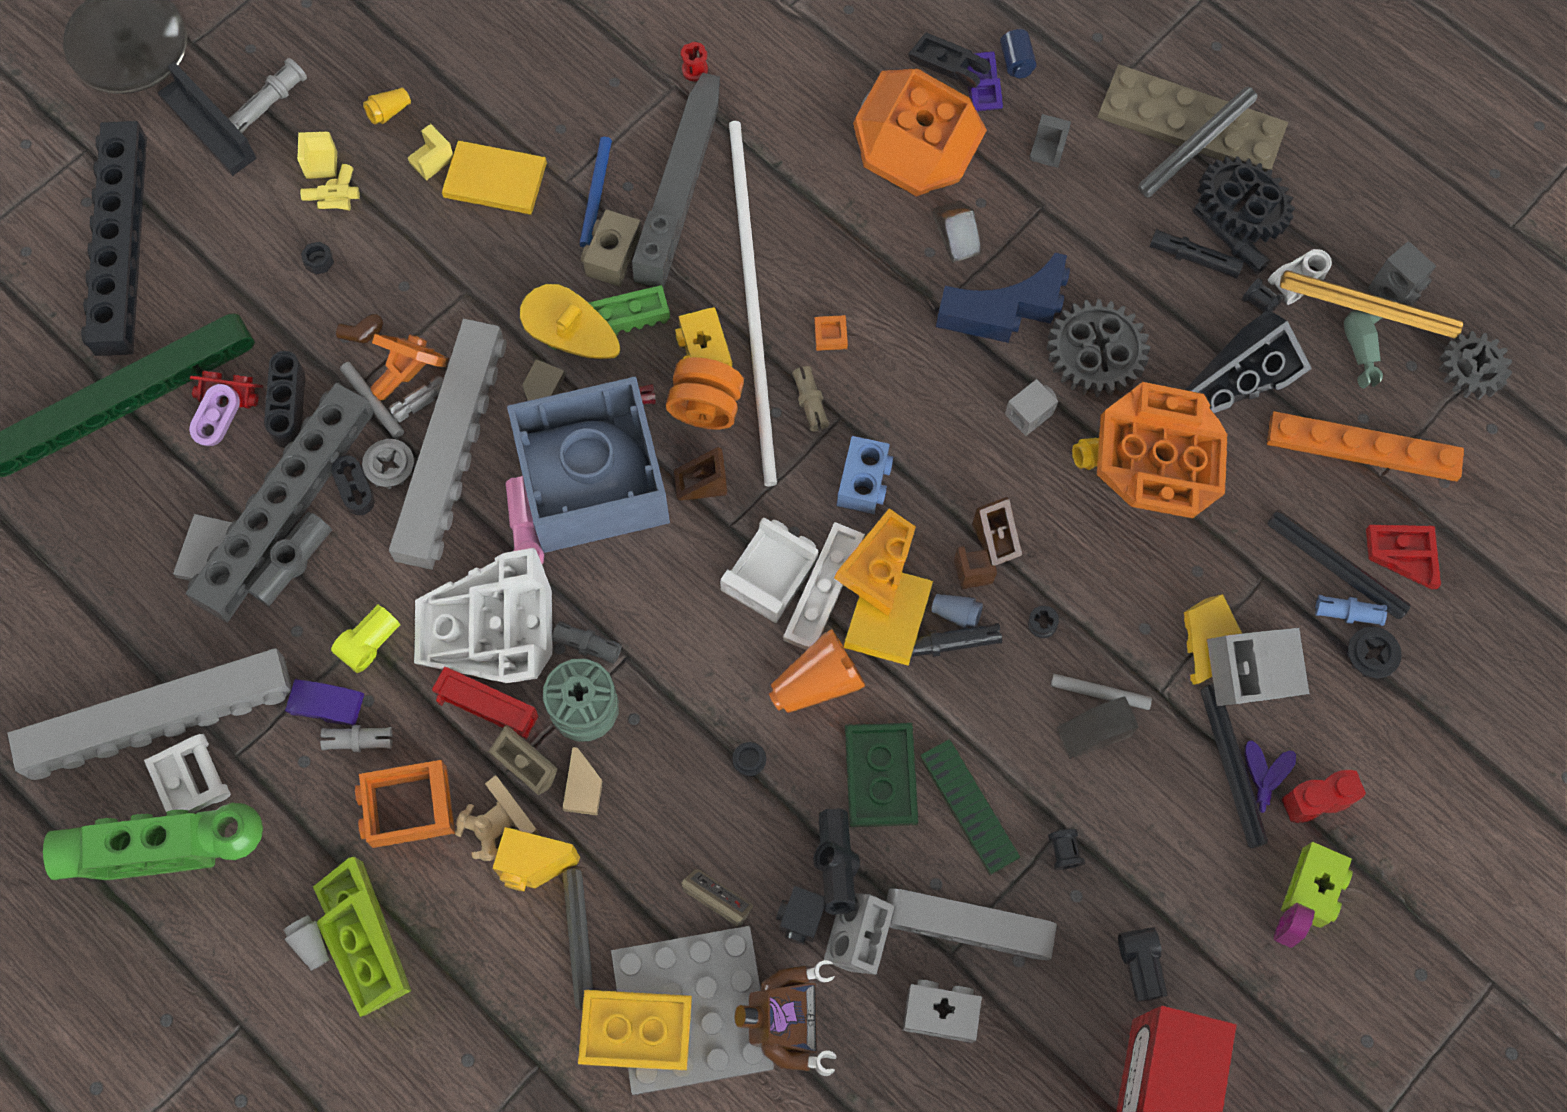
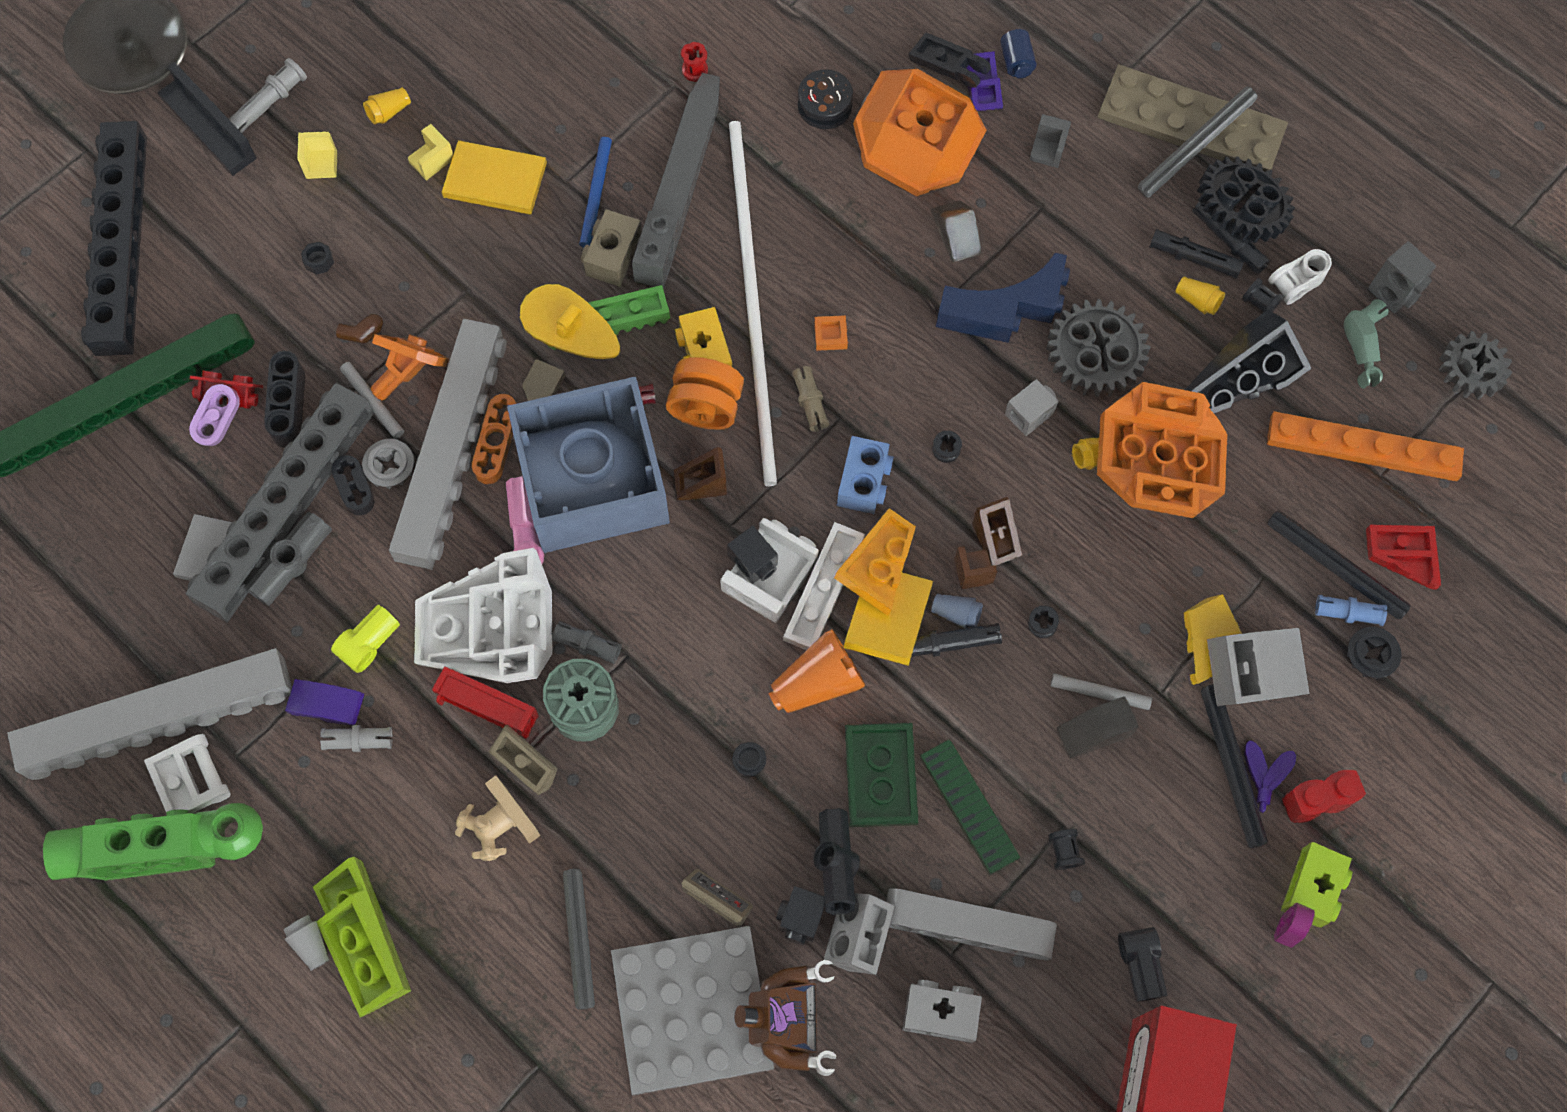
(335, 192): light yellow piece -> none
(416, 400): light grey axle -> none
(441, 799): orange window -> none
(499, 452): none -> orange beam
(531, 859): yellow slope -> none
(582, 786): tan tile -> none
(635, 1030): yellow tile -> none
(753, 555): none -> black brick
(825, 99): none -> black head
(948, 436): none -> black bush
(1201, 295): none -> yellow cone
(1371, 304): axle -> none

